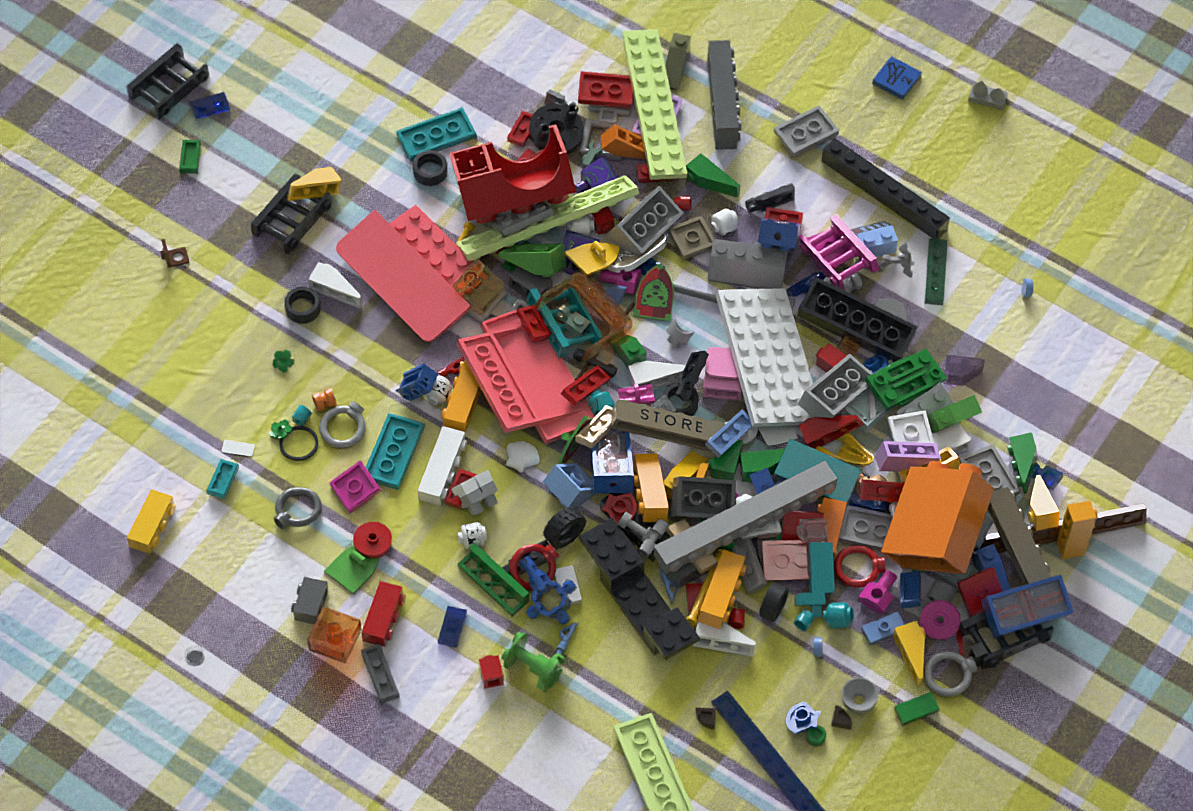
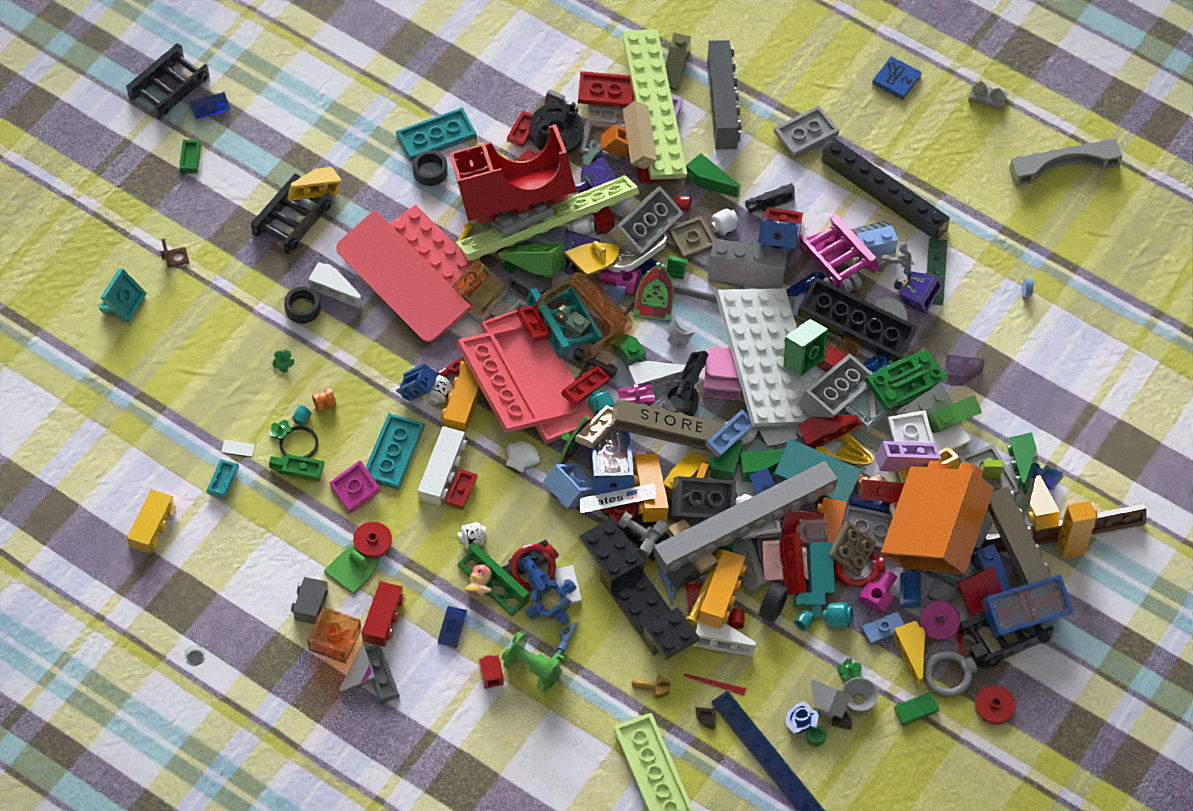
(122, 296): none -> teal bracket
(284, 520): dark grey piece -> none
(298, 466): none -> green hinge
(354, 411): light grey piece -> none
(359, 672): none -> light grey tile
(476, 489): hips -> none
(479, 578): none -> light nougat animal
(564, 527): black tyre -> none
(617, 498): none -> white sticker
(639, 135): none -> tan brick
(655, 686): none -> pearl gold bar
(676, 267): none -> green tile
(740, 690): none -> red sticker
(793, 563): none -> red plate
(805, 347): none -> green brick
(818, 646): medium blue tile -> none
(829, 699): none -> light grey slope
(849, 669): none -> green plant
(852, 548): none -> dark tan tile
(919, 290): none -> dark purple torso
(991, 713): none -> red plate
(992, 468): none -> lime tile
(1100, 154): none -> light grey arch

